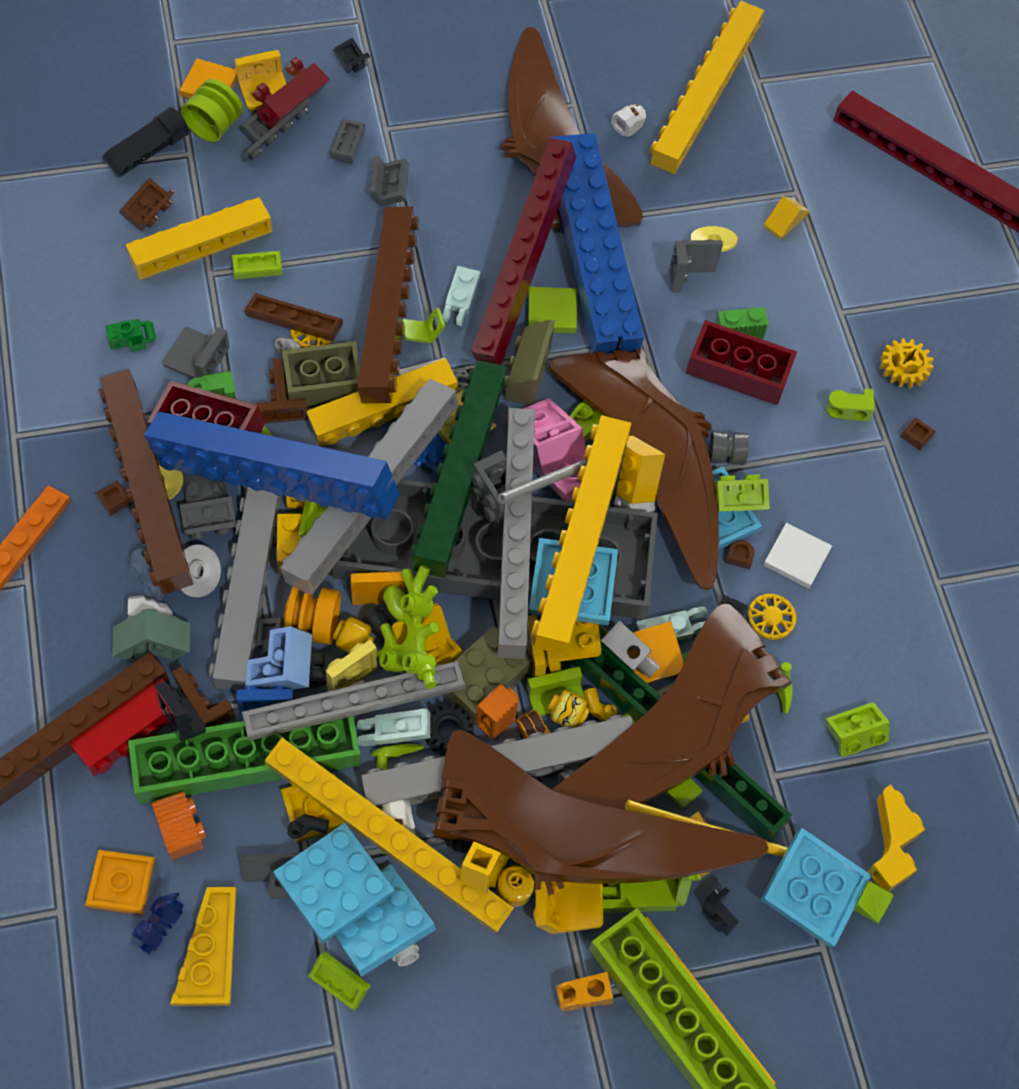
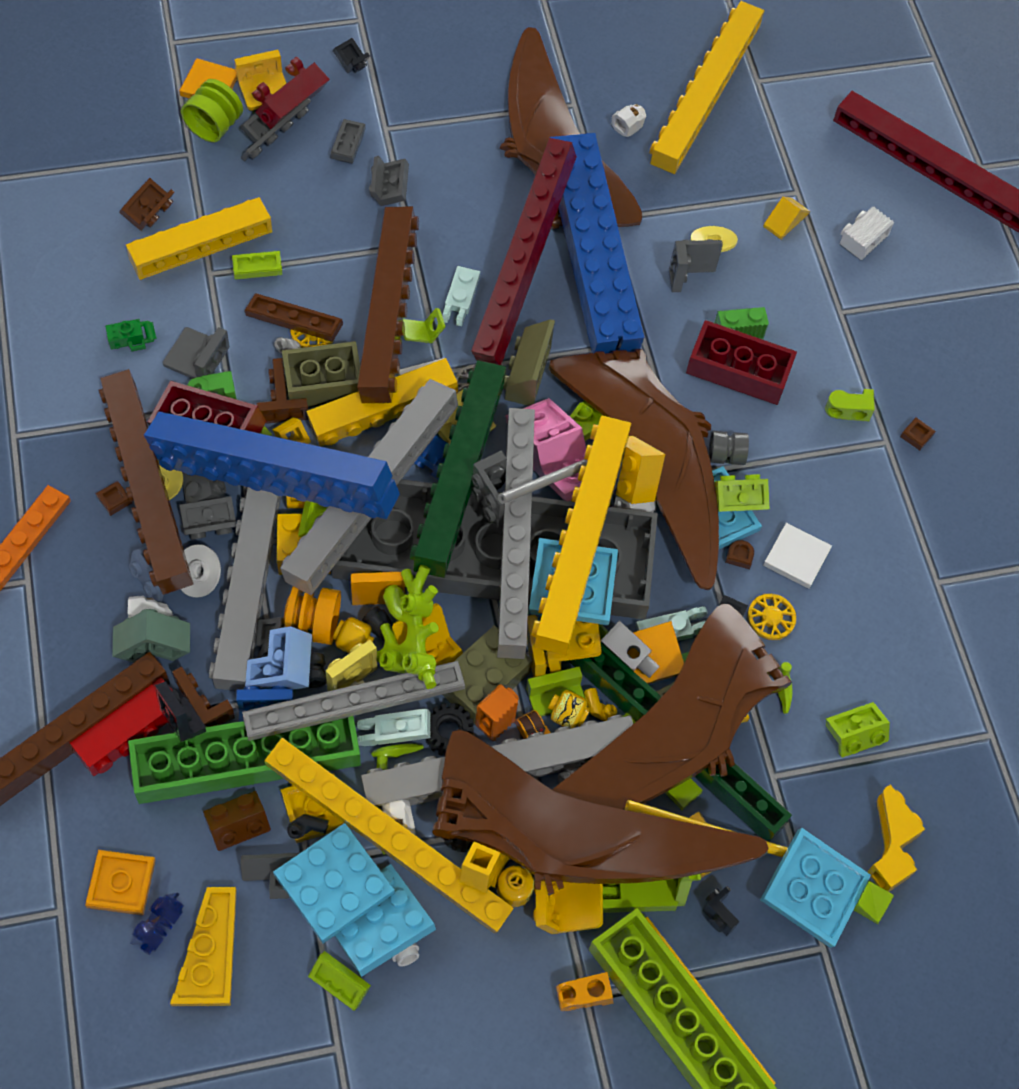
(163, 131): black beam -> none
(178, 825): orange brick -> none
(237, 820): none -> reddish brown bracket
(297, 430): none -> yellow plate
(553, 304): lime tile -> none
(866, 232): none -> white brick
(906, 363): yellow gear -> none

